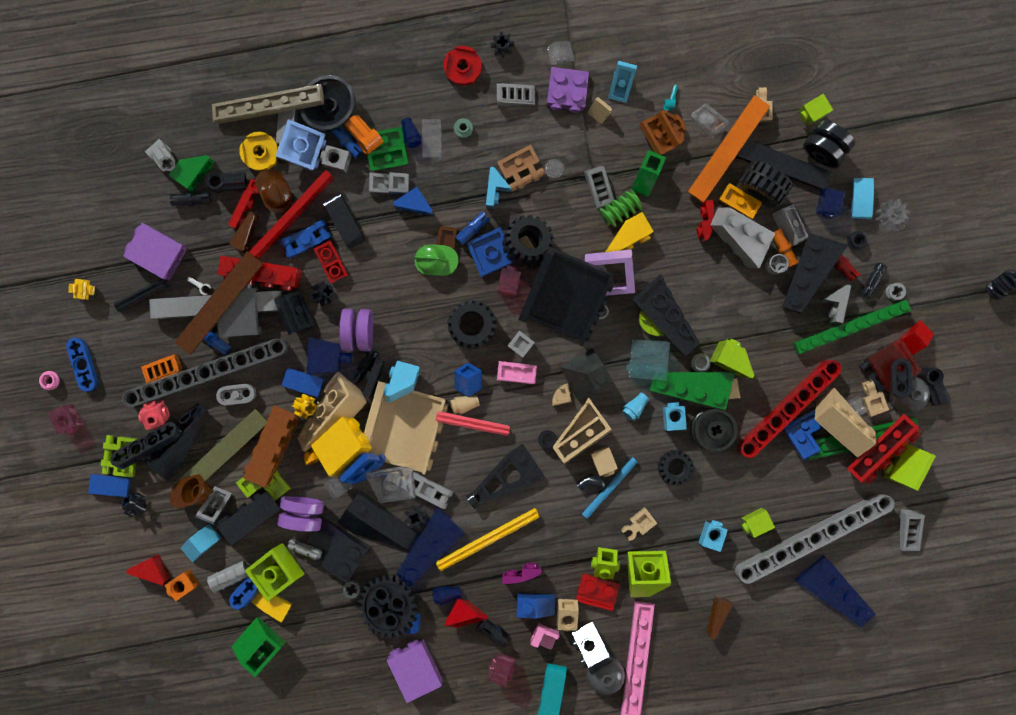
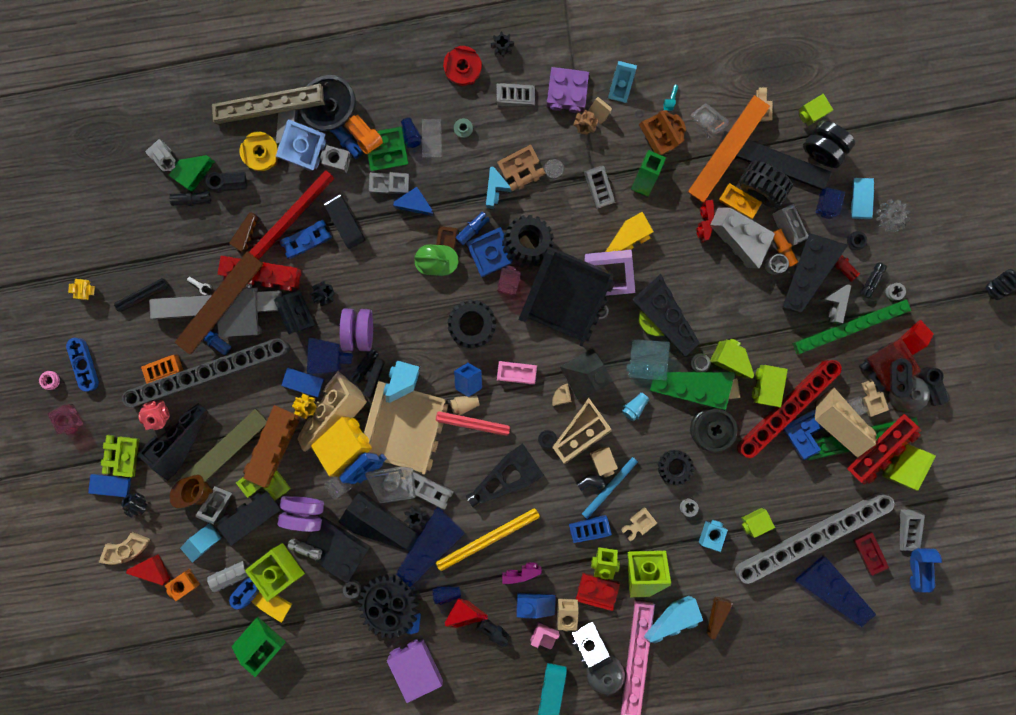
(125, 551): none -> tan tile
(145, 442): black beam -> none
(155, 251): medium lavender brick -> none
(236, 393): light grey plate -> none
(246, 203): red hinge -> none
(274, 190): reddish brown piece -> none
(310, 458): light orange hinge -> none
(330, 261): red slope -> none
(501, 669): clear pink brick -> none
(521, 344): light grey panel -> none
(560, 52): clear slope -> none
(585, 122): none -> medium nougat gear
(600, 534): none -> blue slope
(621, 208): bright green piece -> none
(678, 616): none -> medium azure slope
(680, 423): medium azure brick -> none
(695, 507): none -> light grey bush
(769, 385): none -> lime brick
(871, 553): none -> dark red plate
(922, 568): none -> blue animal

